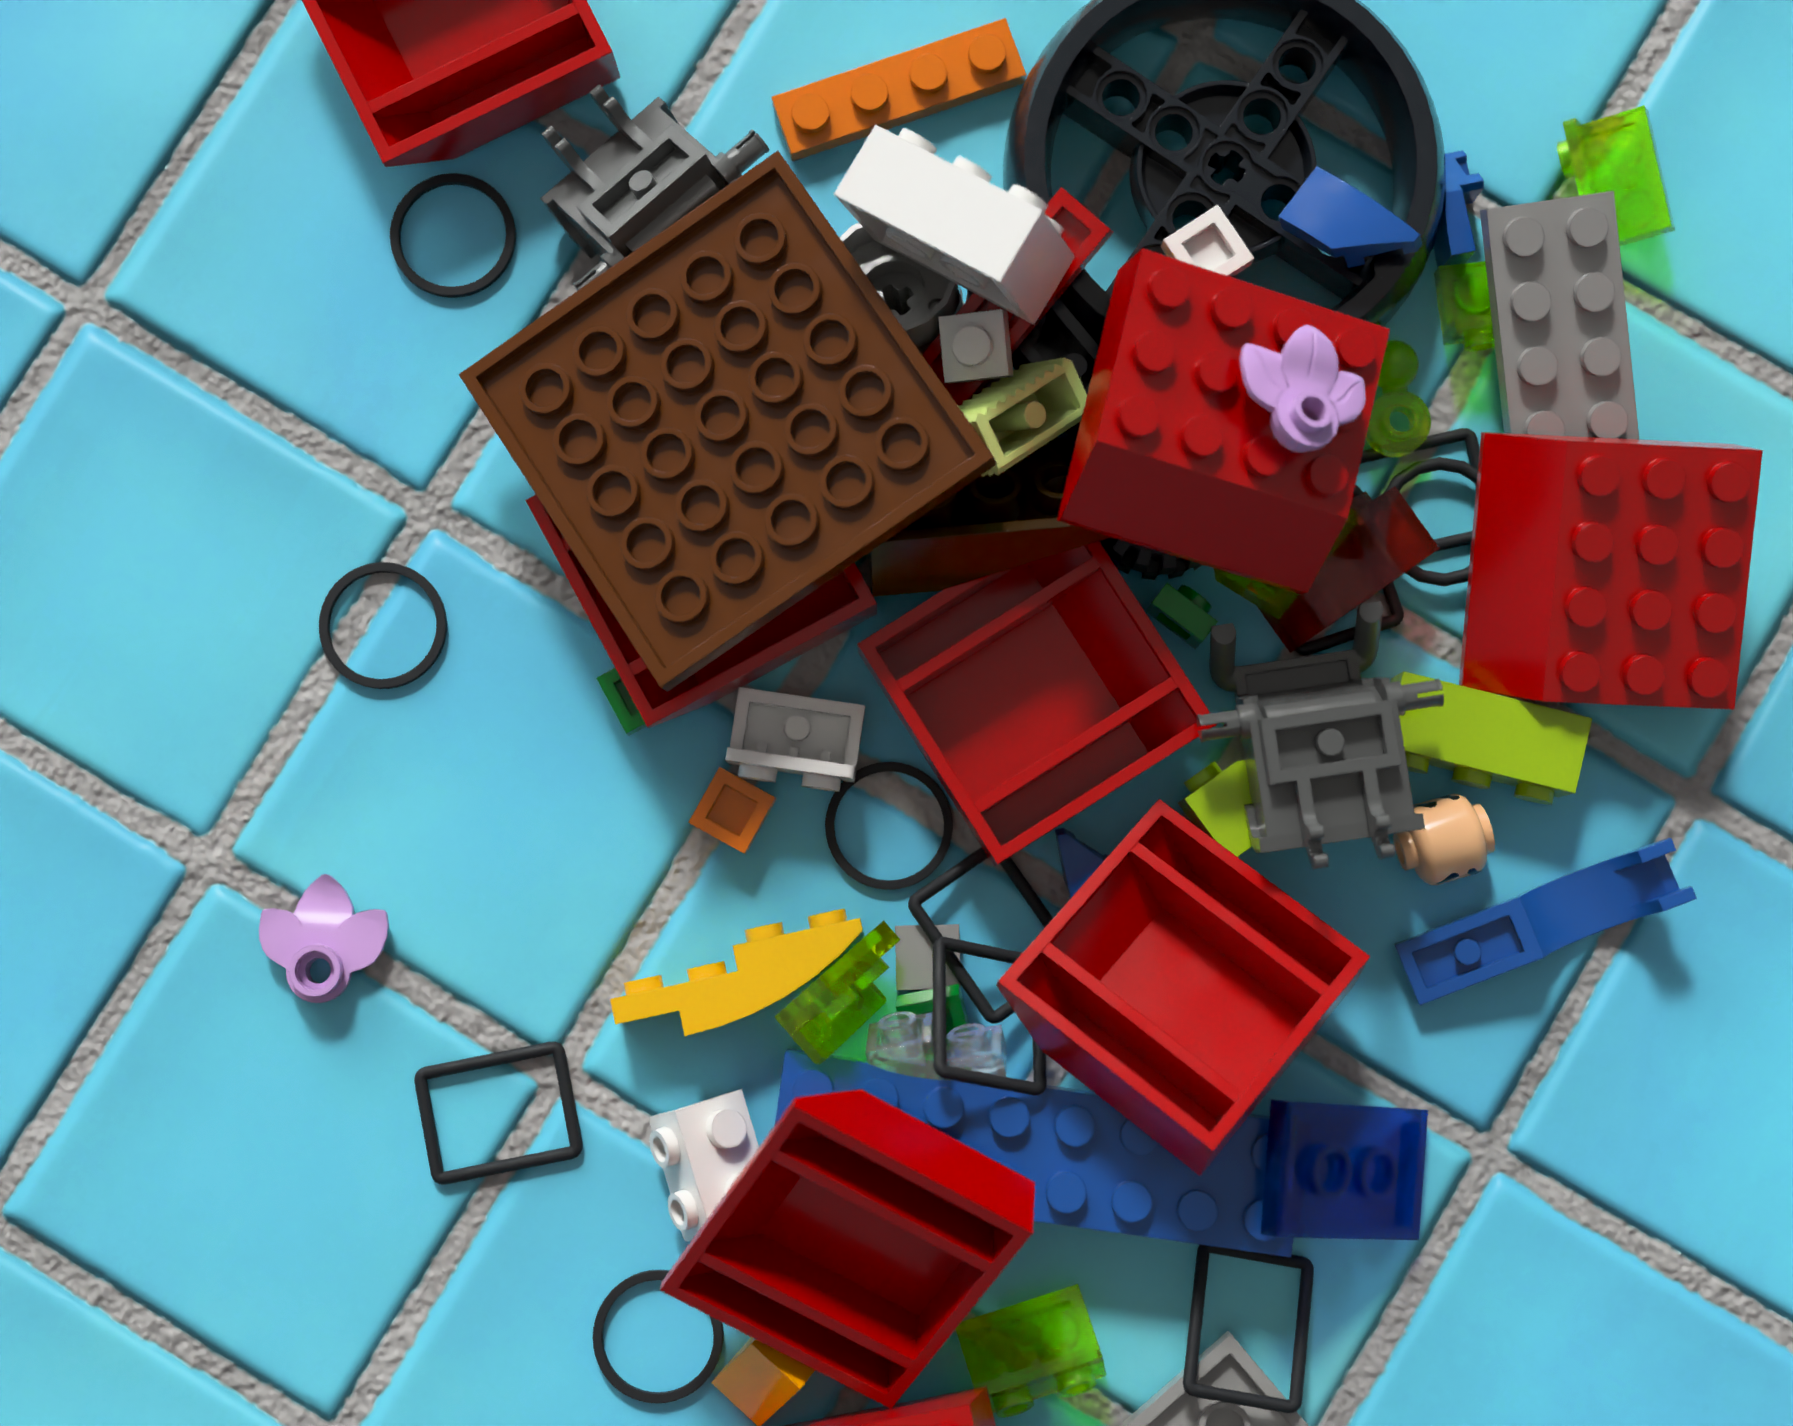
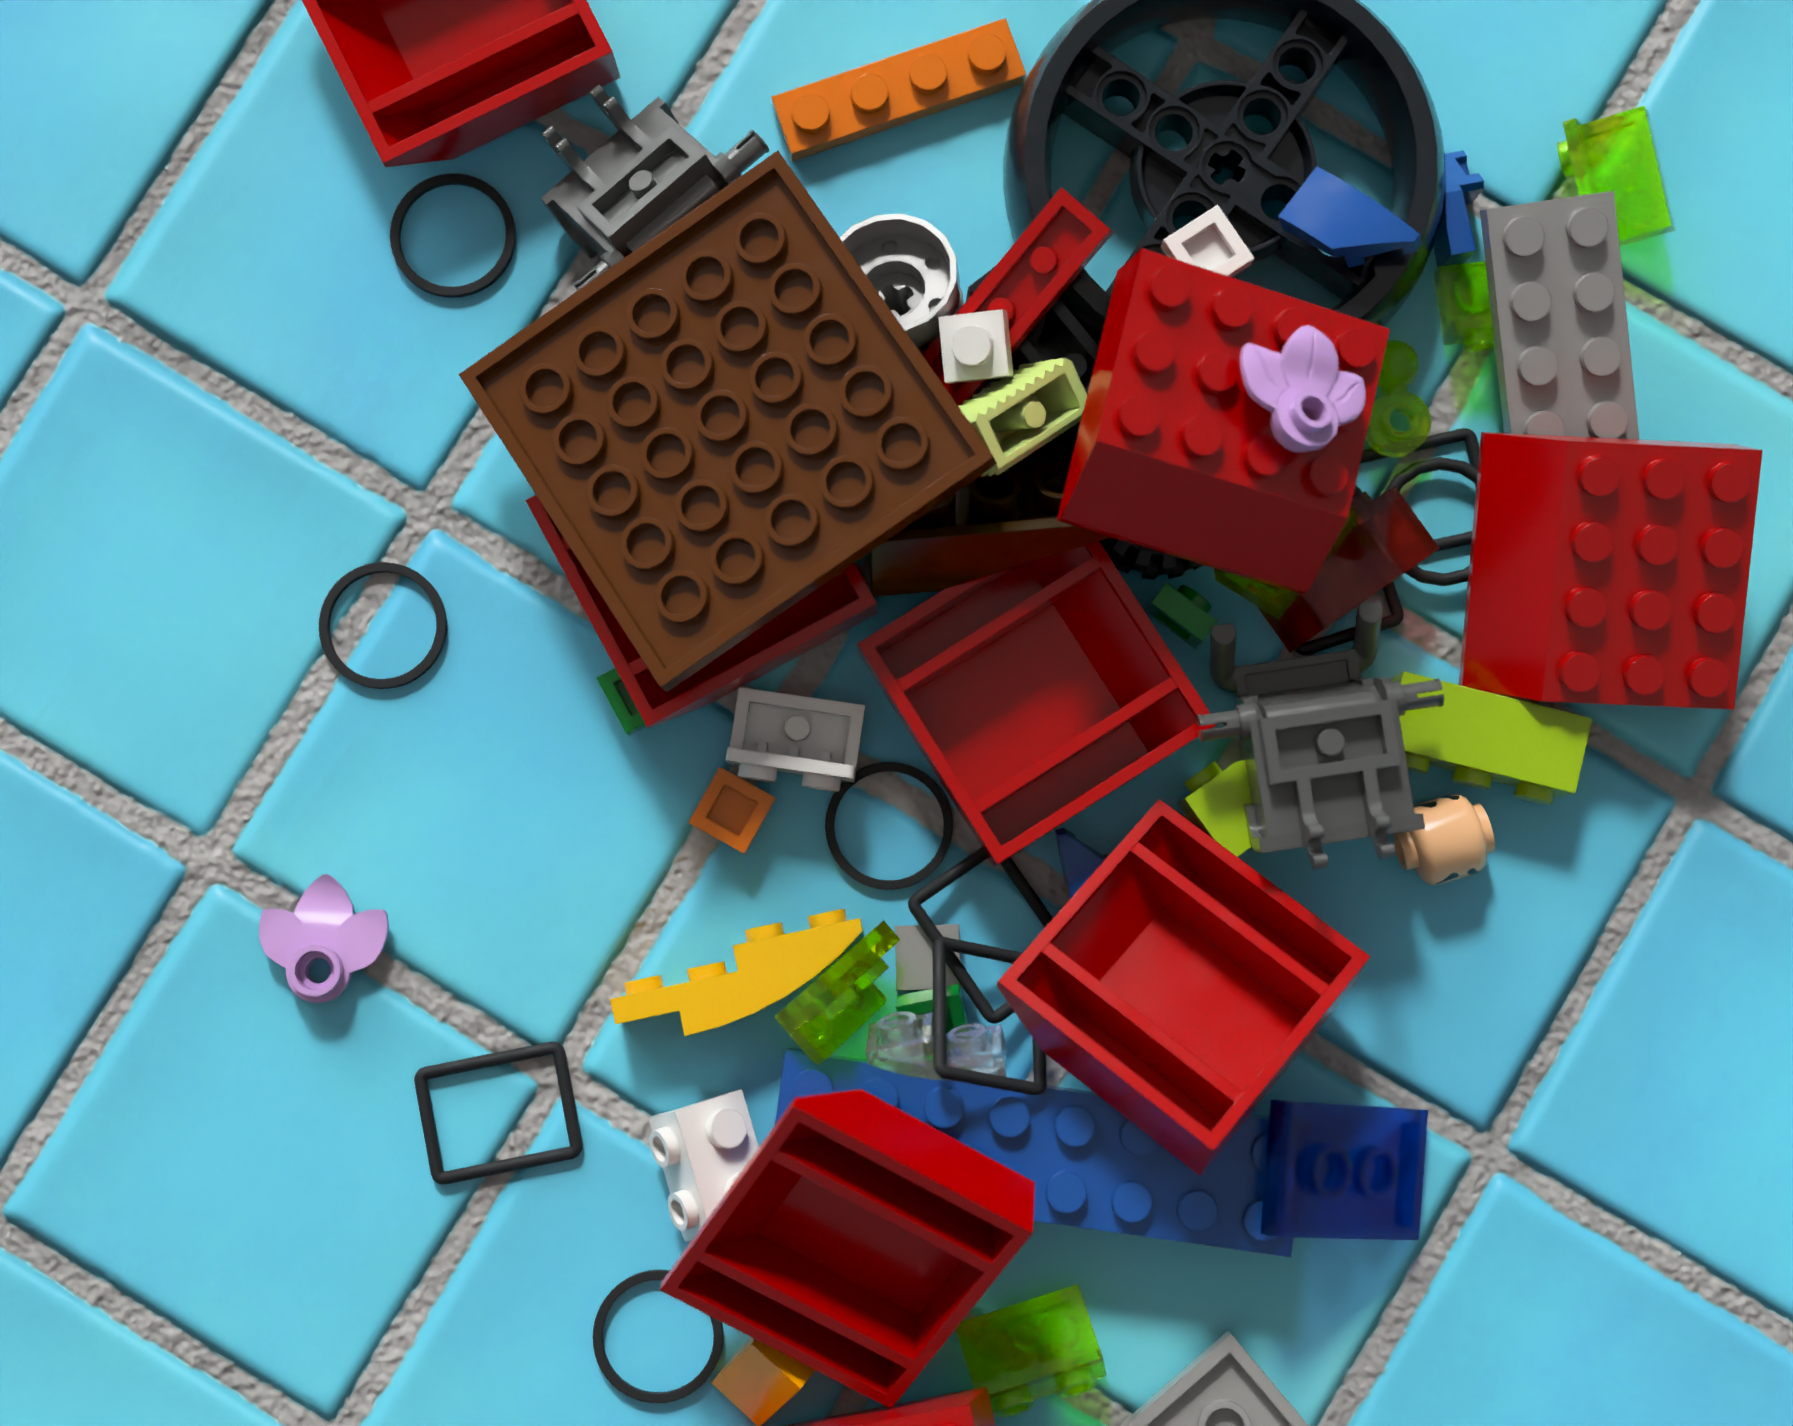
(956, 221): white brick -> none
(1300, 1342): black piece -> none
(1541, 921): blue piece -> none

